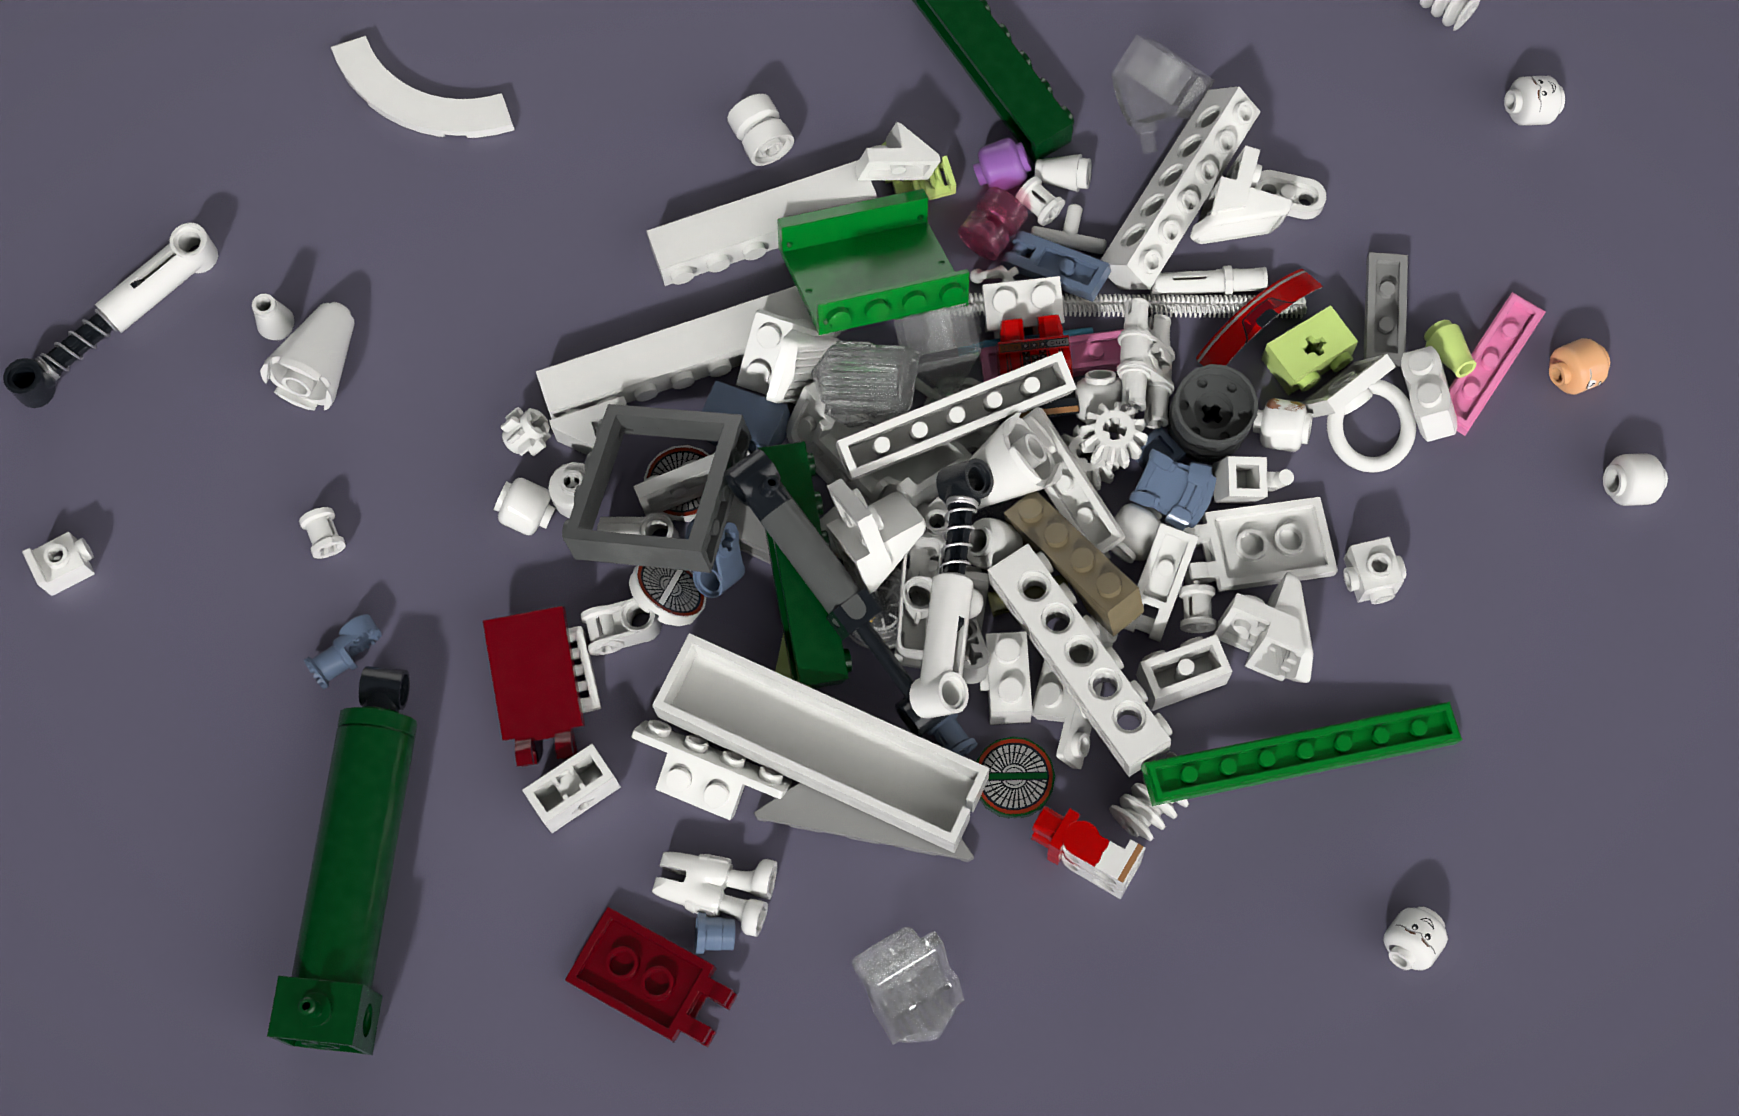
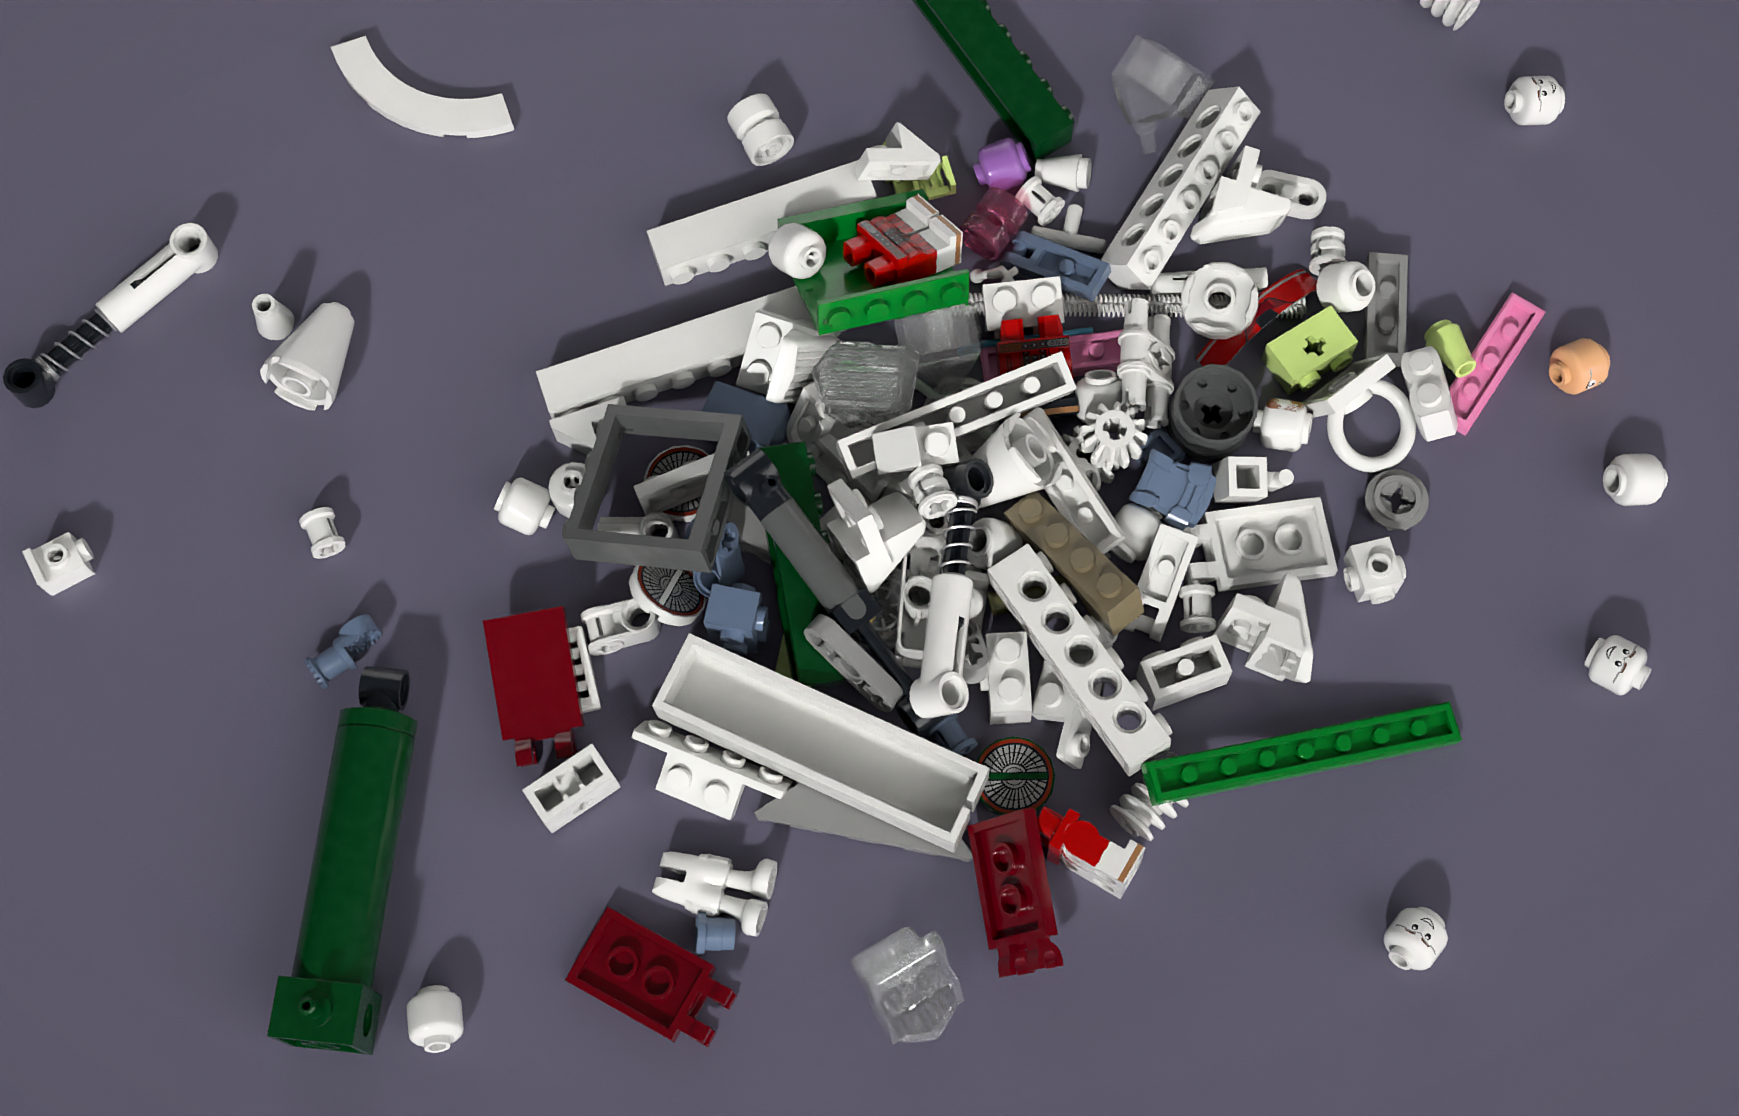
(435, 1018): none -> white head
(525, 431): white gear -> none
(736, 618): none -> sand blue brick
(794, 248): none -> white head
(853, 663): none -> light grey beam
(905, 244): none -> hips
(915, 447): none -> white slope
(932, 491): none -> white bush
(1015, 892): none -> dark red tile
(1219, 322): none -> white tile
(1326, 248): none -> white bush
(1345, 286): none -> white head
(1411, 492): none -> light grey gear
(1617, 664): none -> white head

